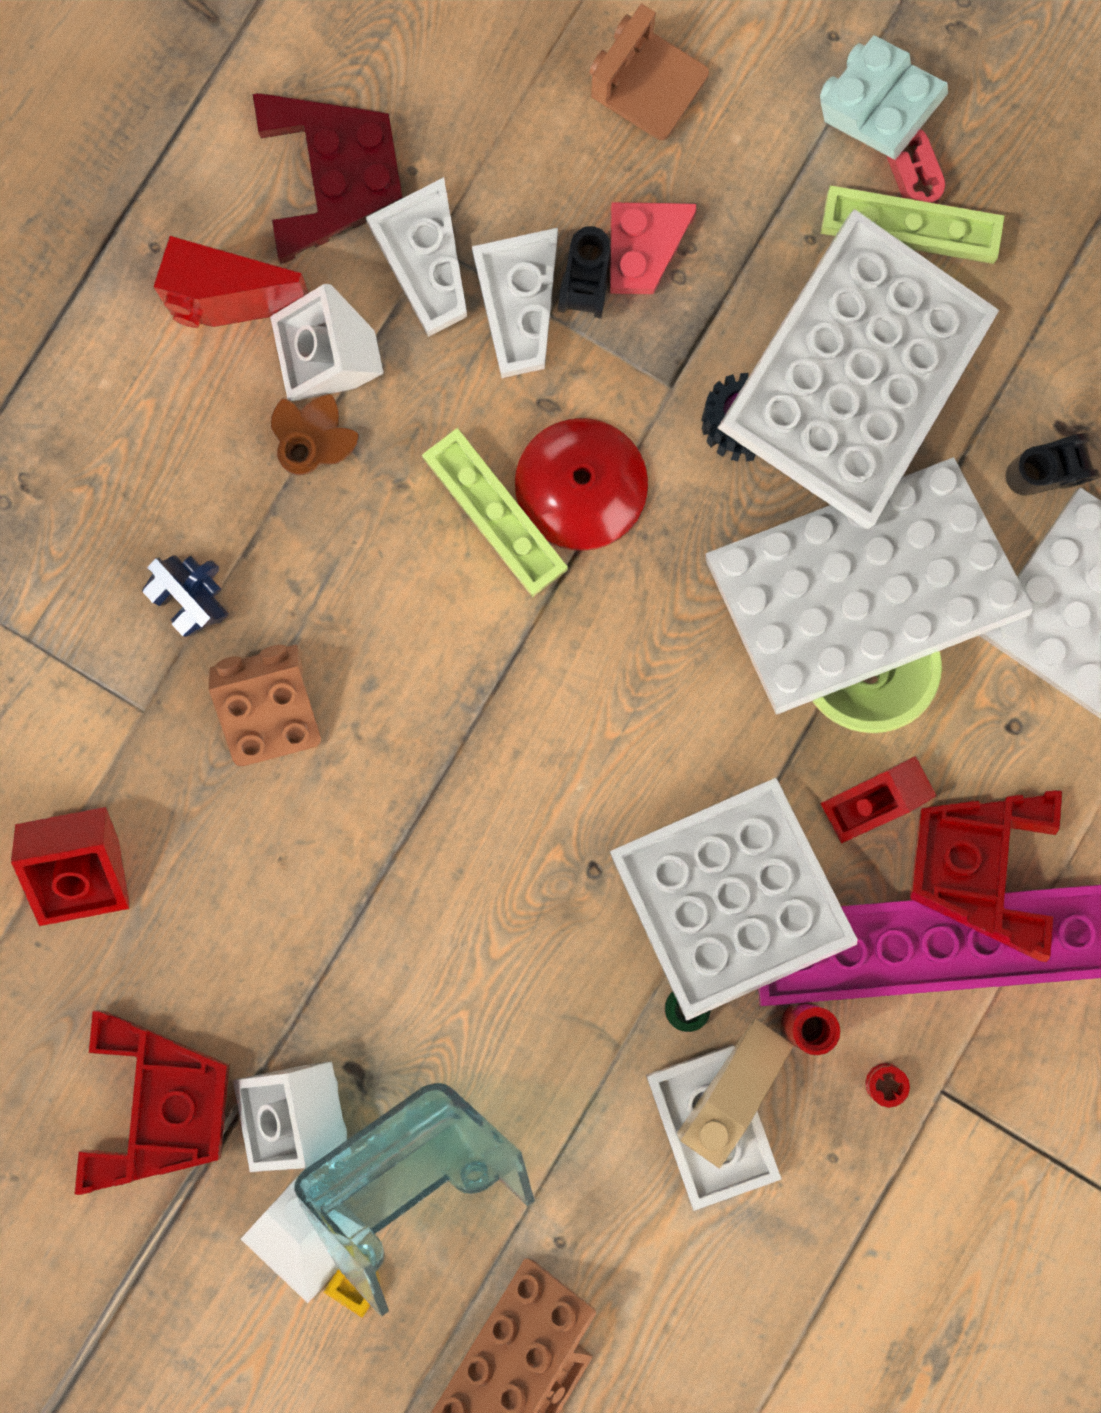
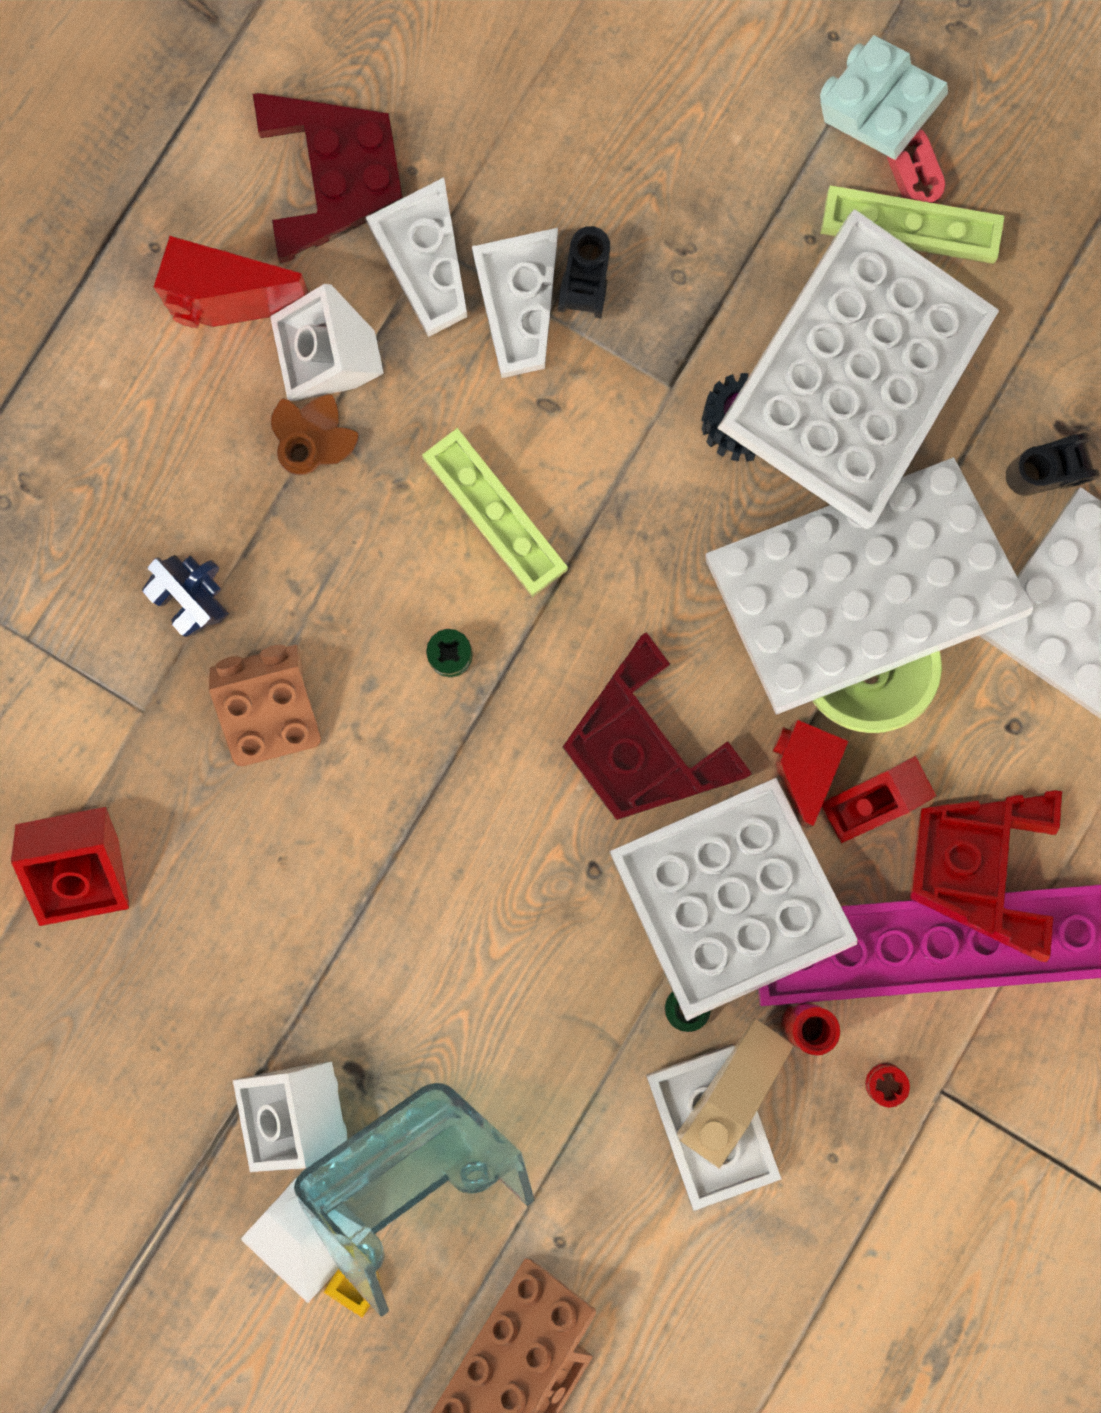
(173, 1112): red wing -> none
(450, 665): none -> dark green wheel
(574, 513): red dish -> none
(627, 753): none -> dark red wing
(644, 243): coral wing -> none
(646, 76): nougat bracket -> none
(807, 767): none -> red slope

